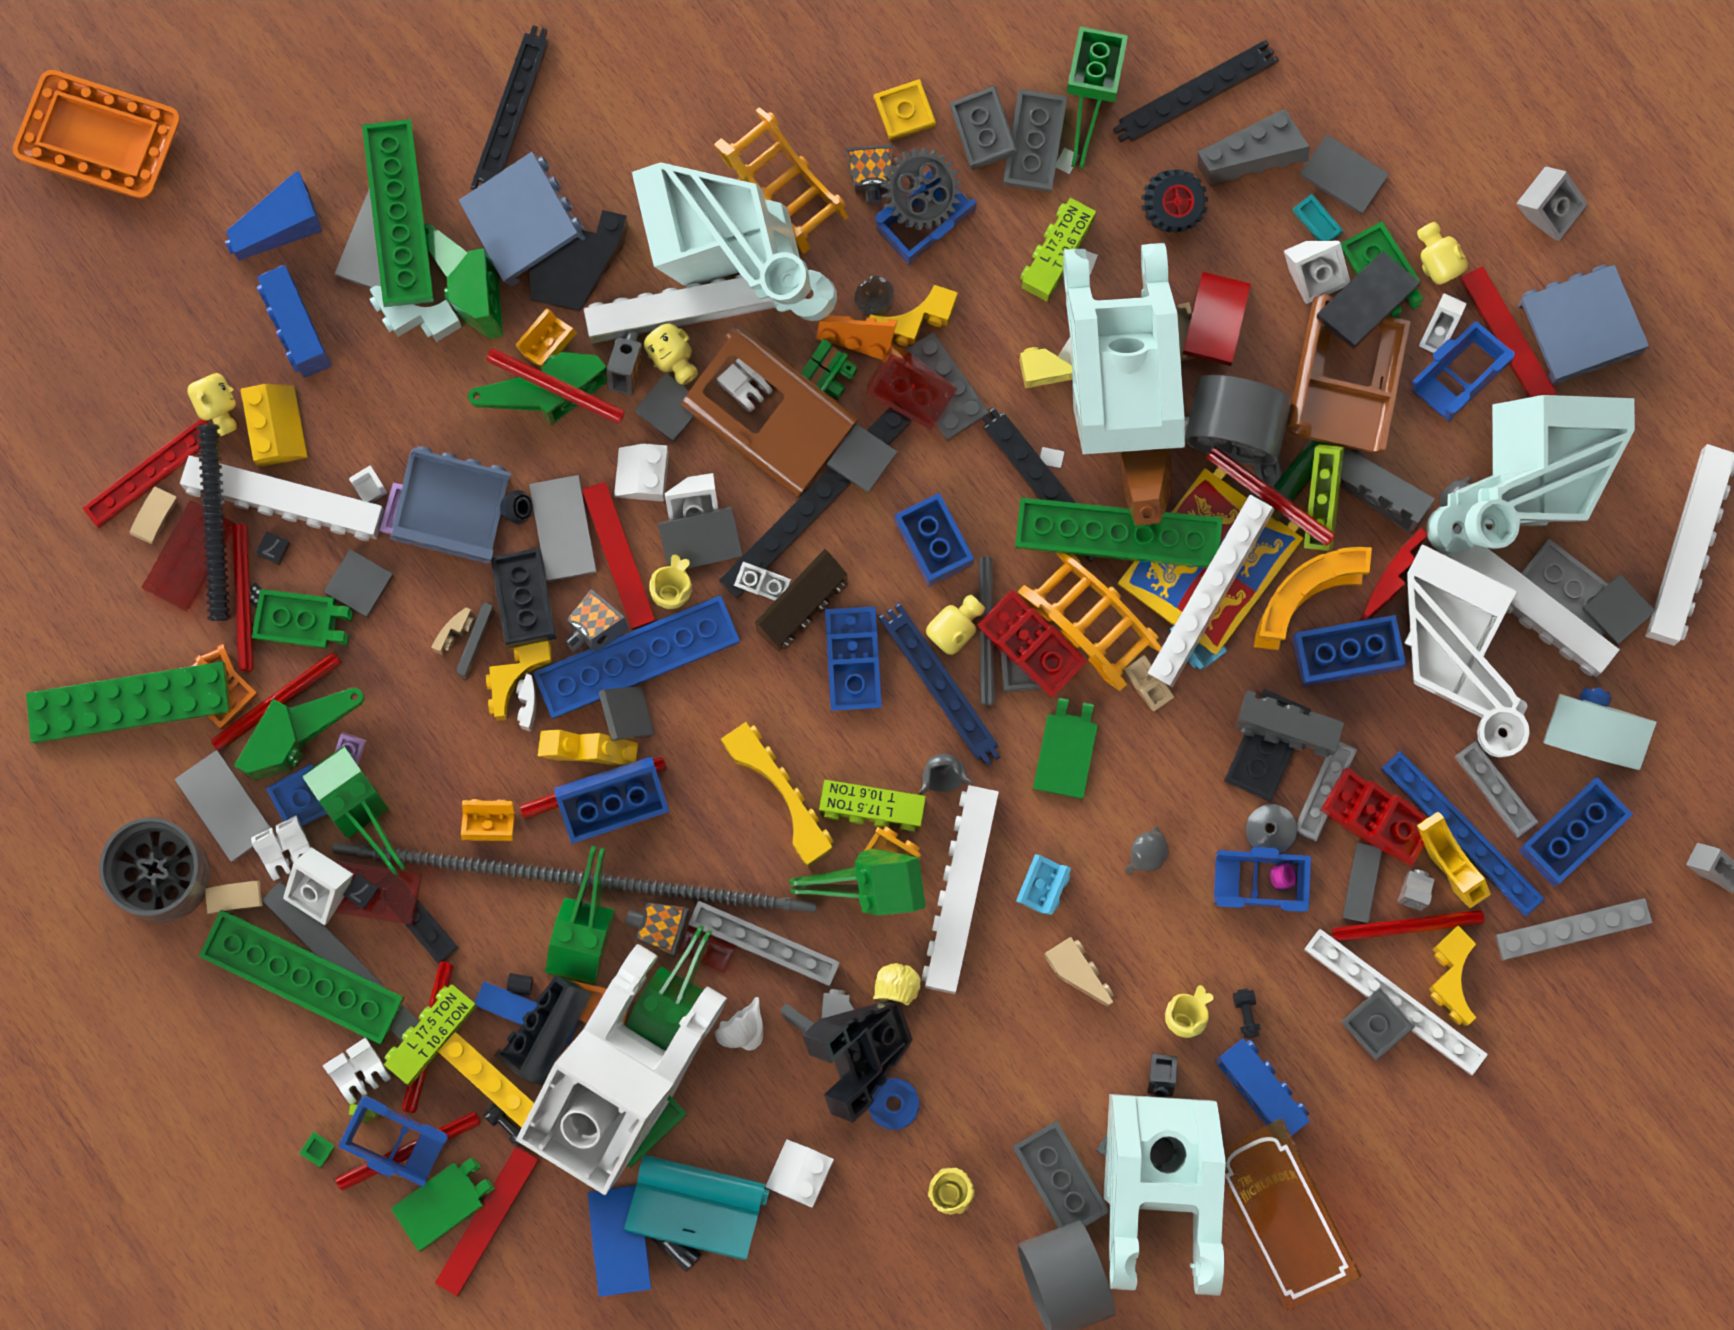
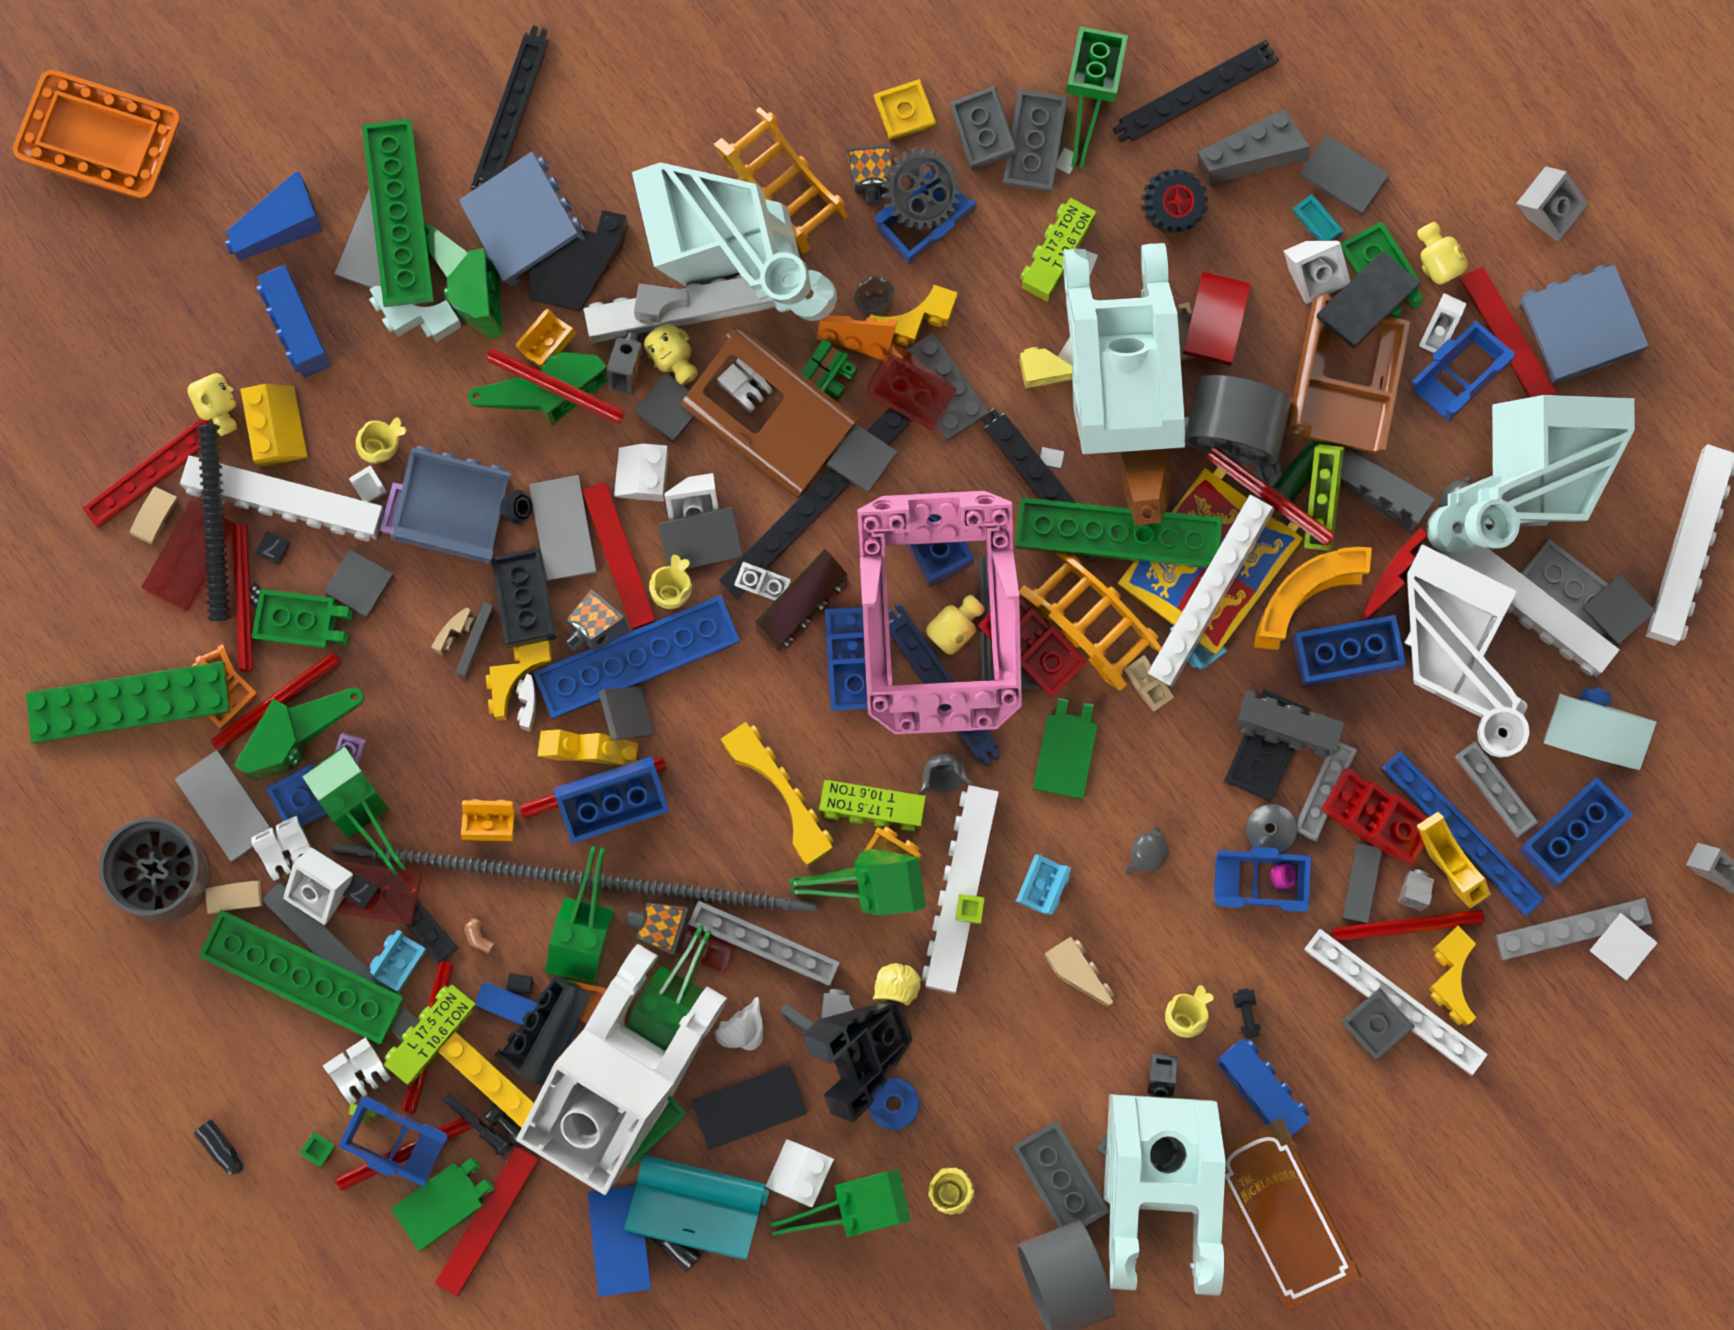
(218, 1147): none -> black piece
(378, 440): none -> light yellow hat
(396, 961): none -> medium azure bracket
(474, 936): none -> nougat arm
(486, 1132): none -> black pin
(656, 301): none -> light grey arch
(748, 1107): none -> black tile
(864, 1204): none -> green slope
(964, 518): none -> bright pink piece
(969, 908): none -> lime plate
(1623, 946): none -> white sticker

